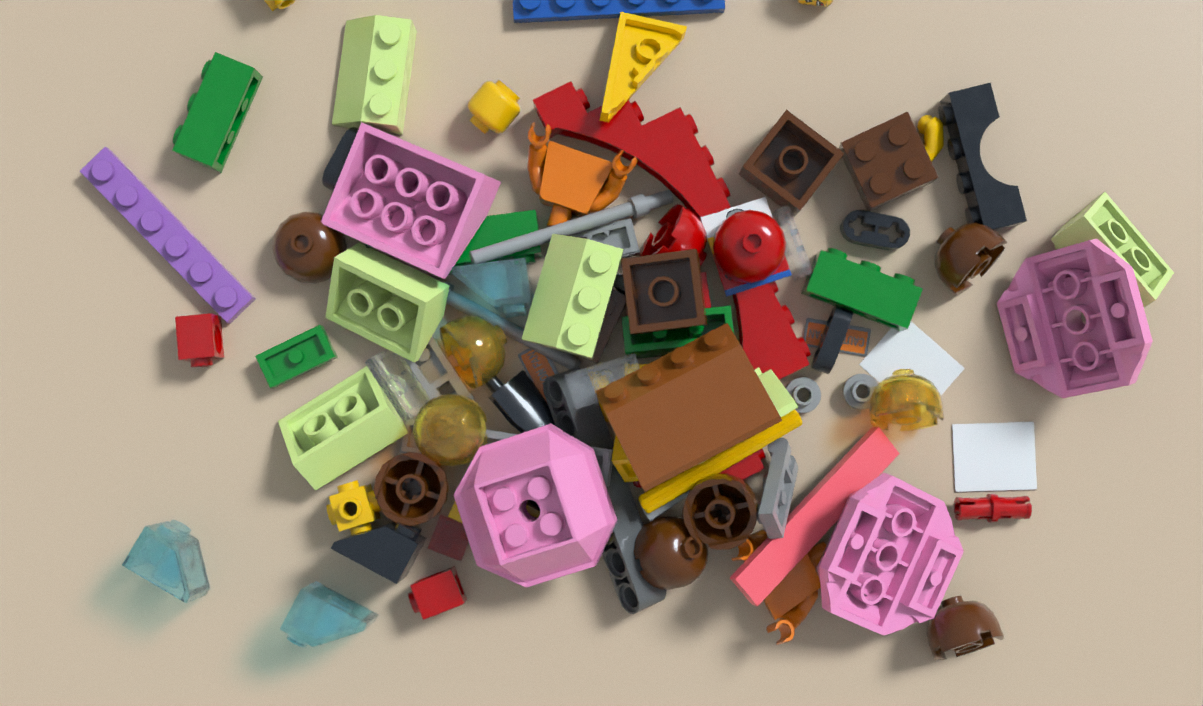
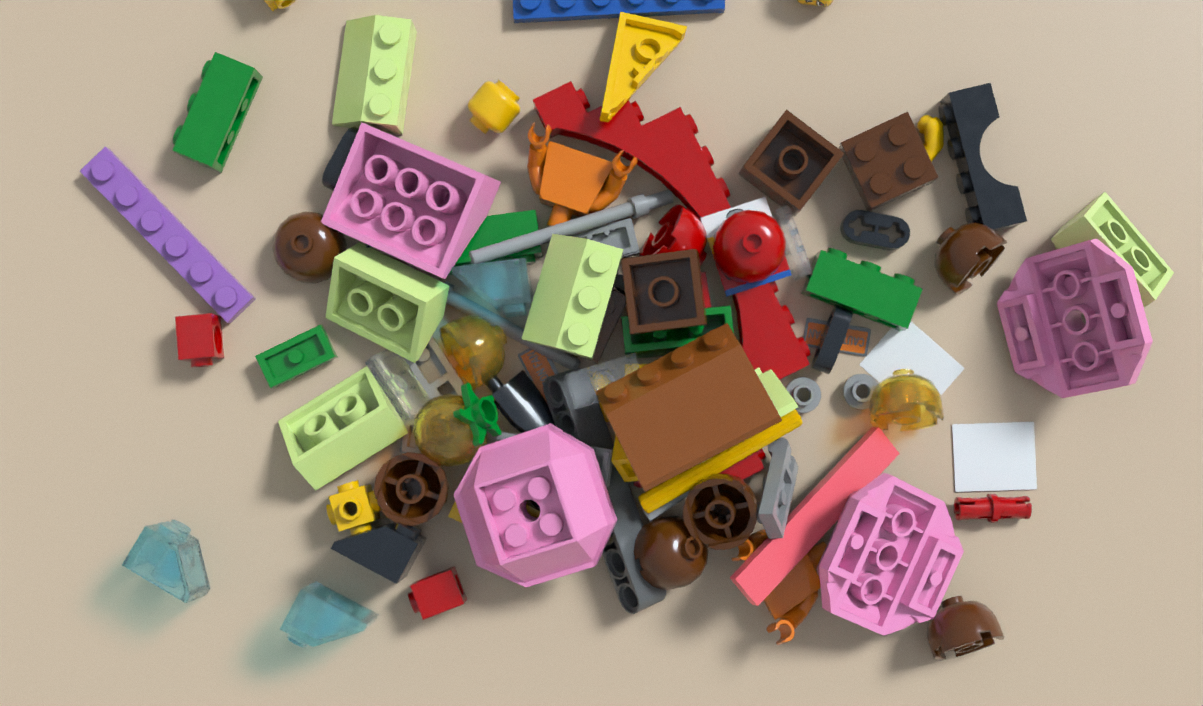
(449, 538): clear red plate -> none
(479, 414): none -> green animal

